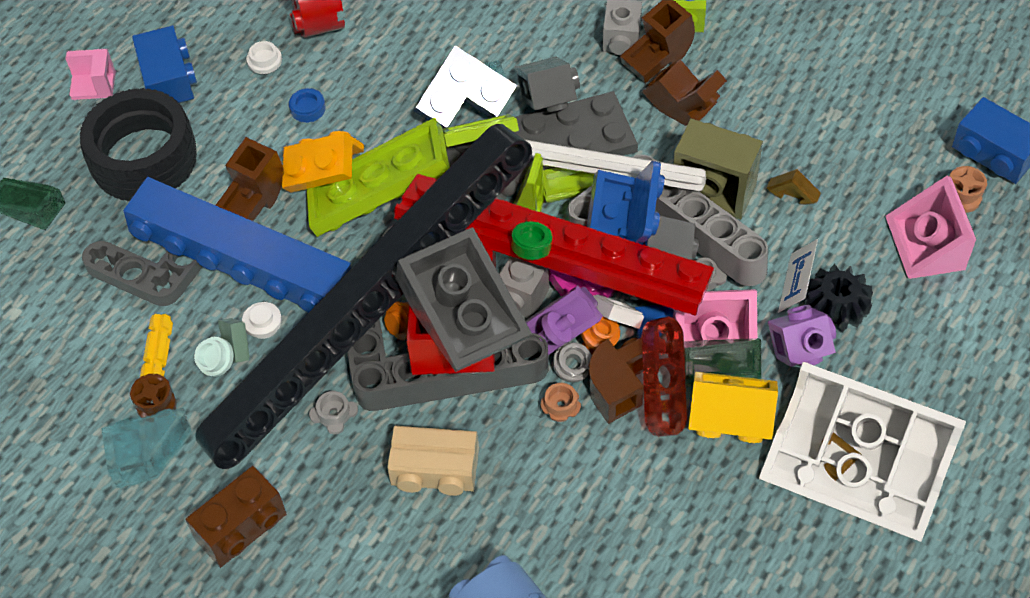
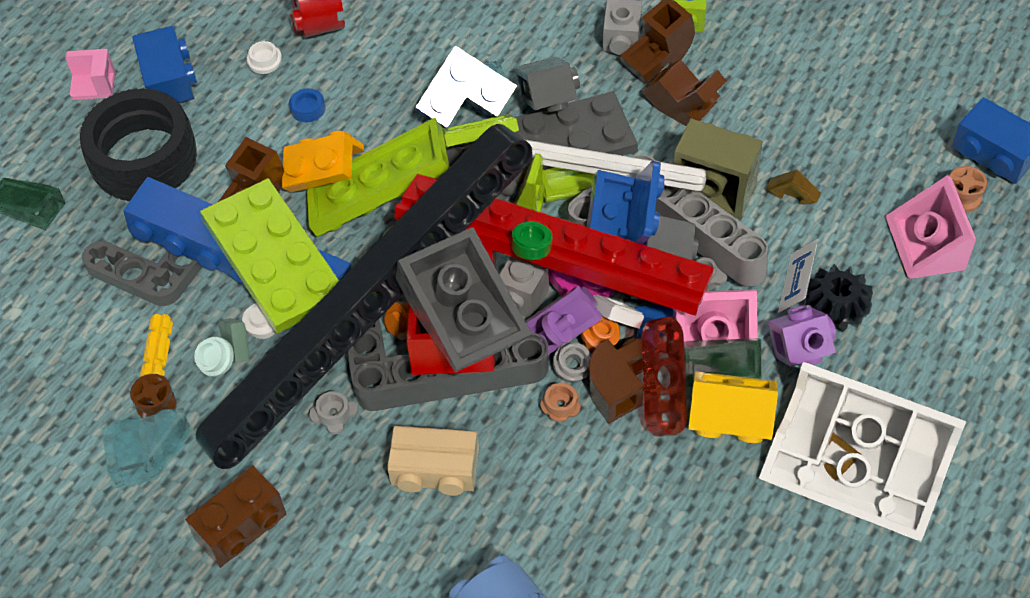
(270, 253): none -> lime plate

